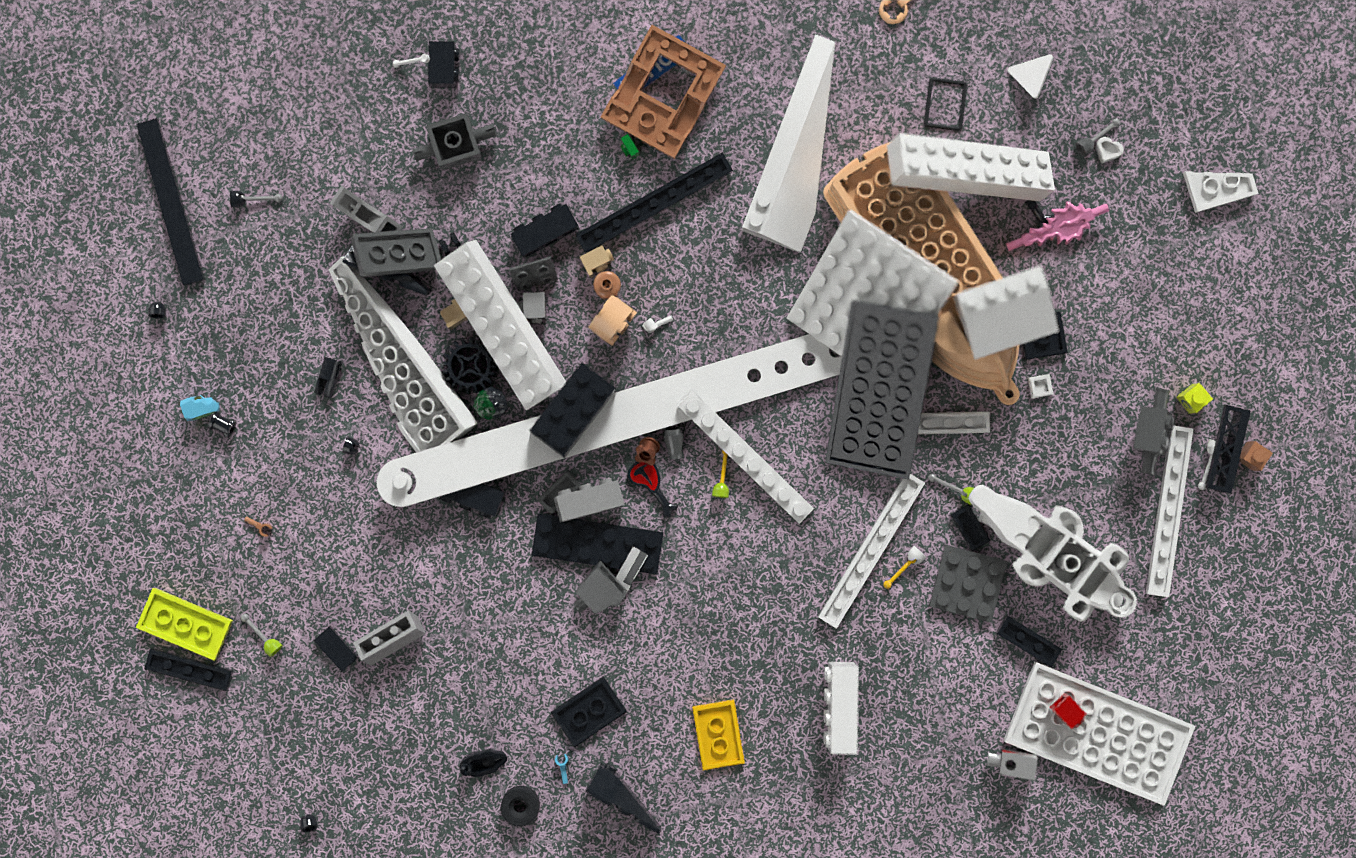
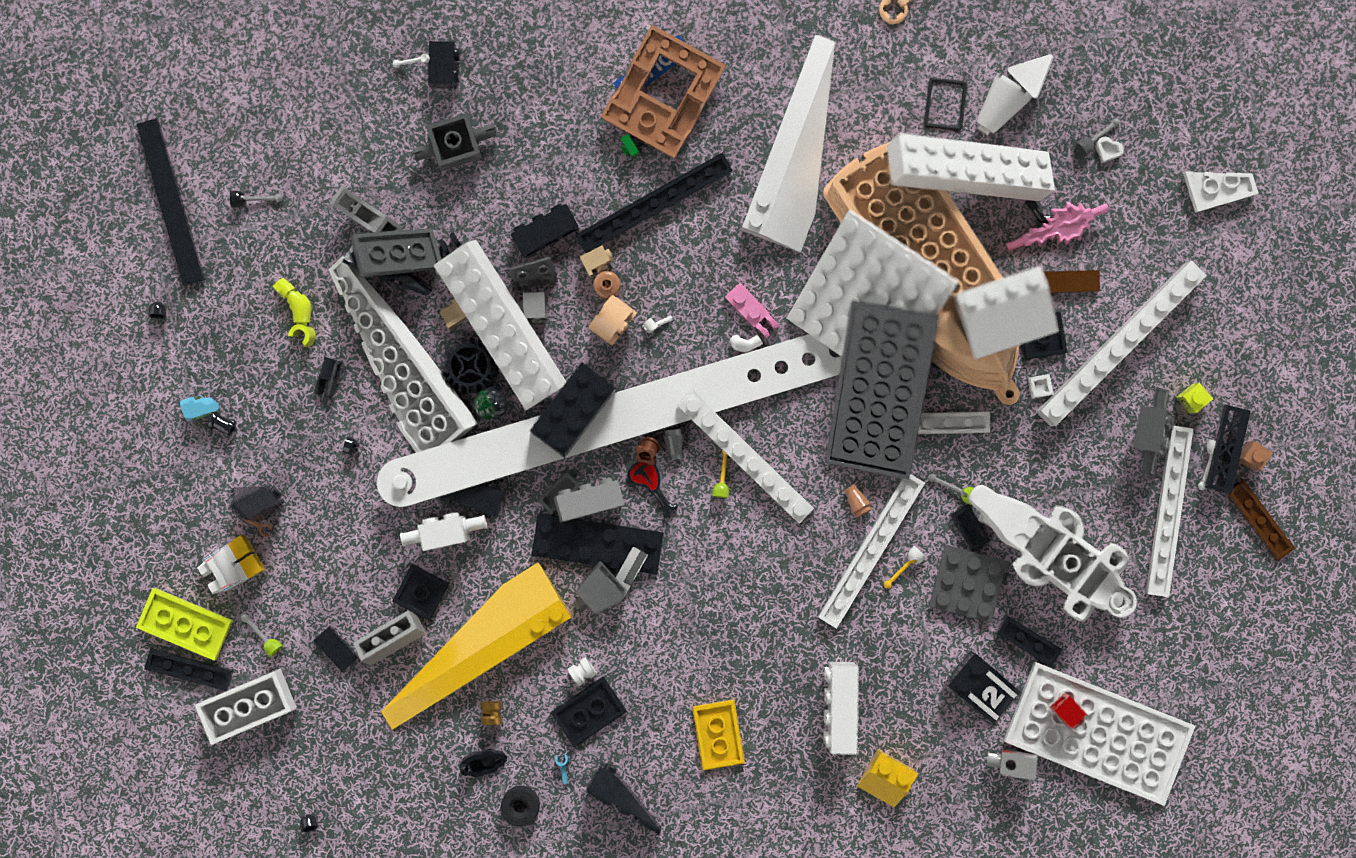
(224, 565): none -> white hips
(245, 706): none -> white brick
(255, 502): none -> black wedge
(301, 311): none -> neon yellow piece
(421, 592): none -> black tile
(445, 532): none -> white brick
(491, 712): none -> pearl gold wheel
(502, 626): none -> yellow wedge
(582, 671): none -> white wheel
(745, 345): none -> white arm
(750, 308): none -> bright pink hinge
(857, 501): none -> nougat cone
(887, 778): none -> yellow slope
(982, 687): none -> black slope
(1001, 104): none -> white cone
(1072, 281): none -> reddish brown tile
(1121, 343): none -> white brick
(1260, 520): none -> reddish brown tile

